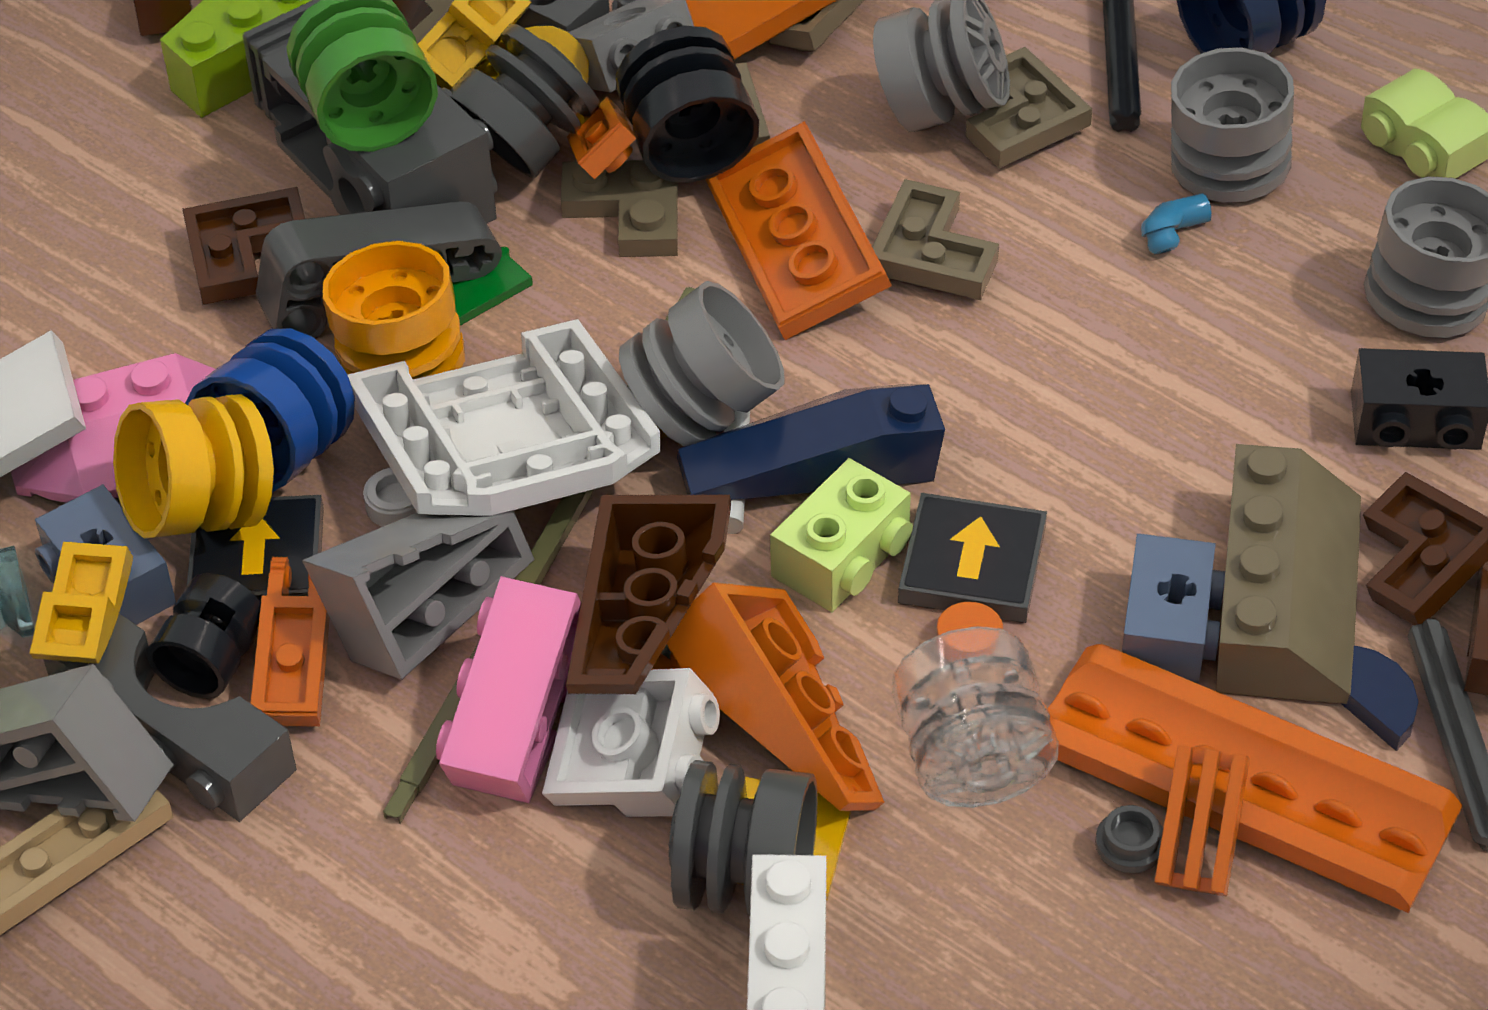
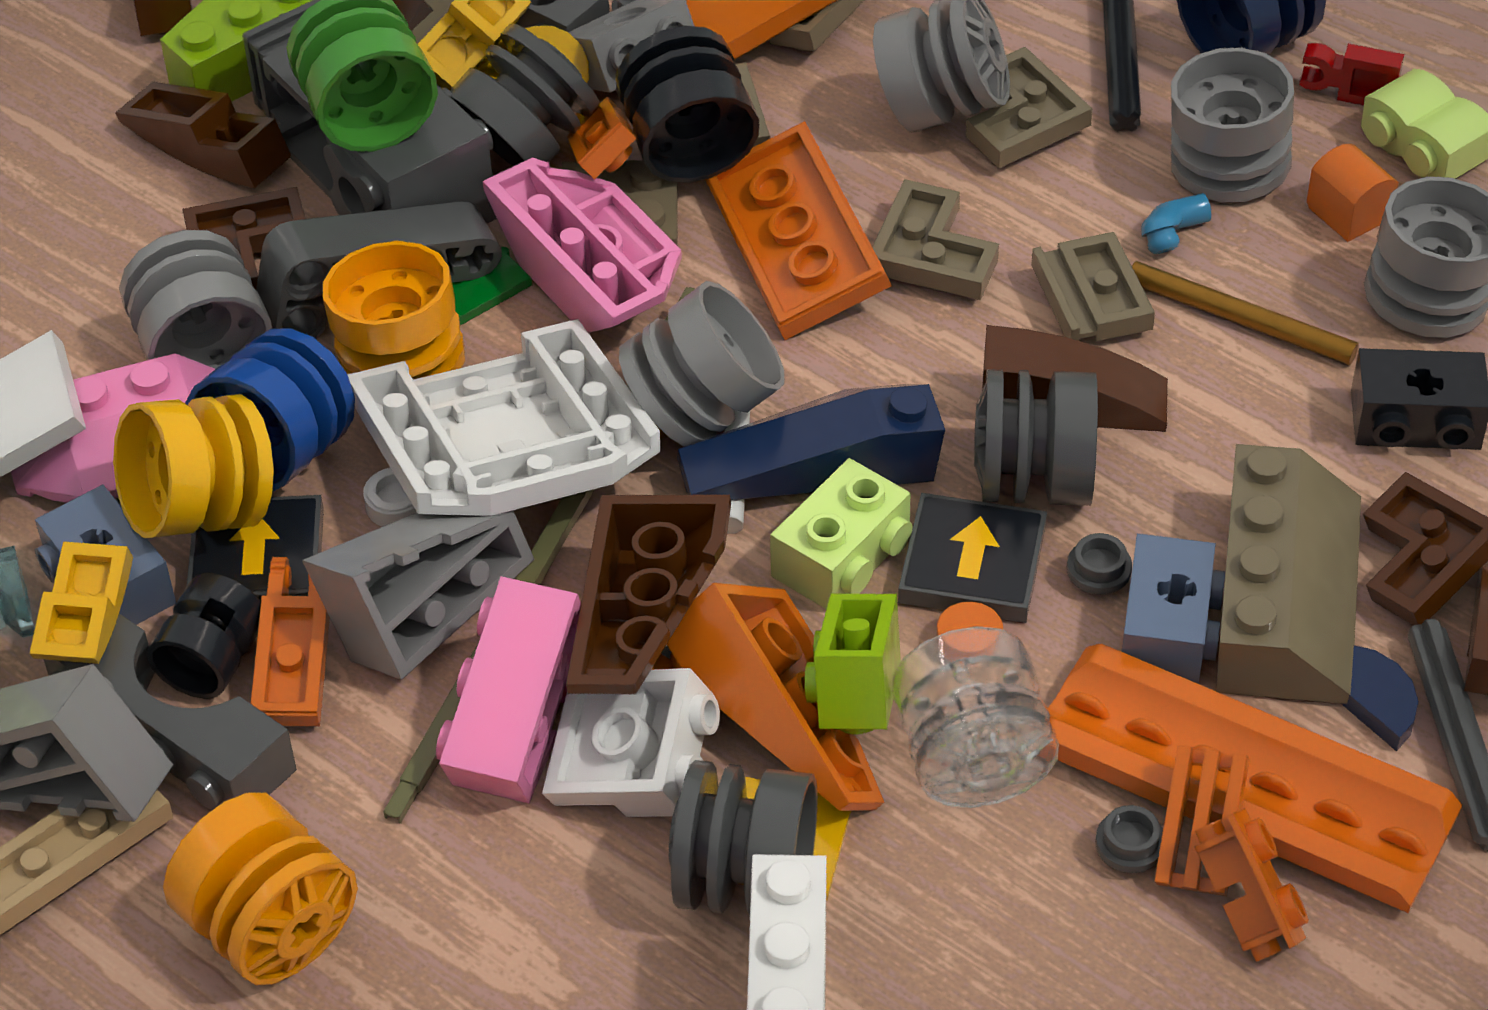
(192, 298): none -> light grey wheel
(206, 132): none -> reddish brown slope
(260, 888): none -> light orange wheel
(583, 242): none -> bright pink wedge
(855, 663): none -> lime brick
(1038, 437): none -> dark grey wheel
(1093, 288): none -> dark tan plate
(1099, 564): none -> dark grey plate
(1127, 391): none -> reddish brown slope
(1246, 313): none -> pearl gold bar
(1268, 906): none -> orange hinge
(1349, 191): none -> orange piece
(1355, 73): none -> red plate

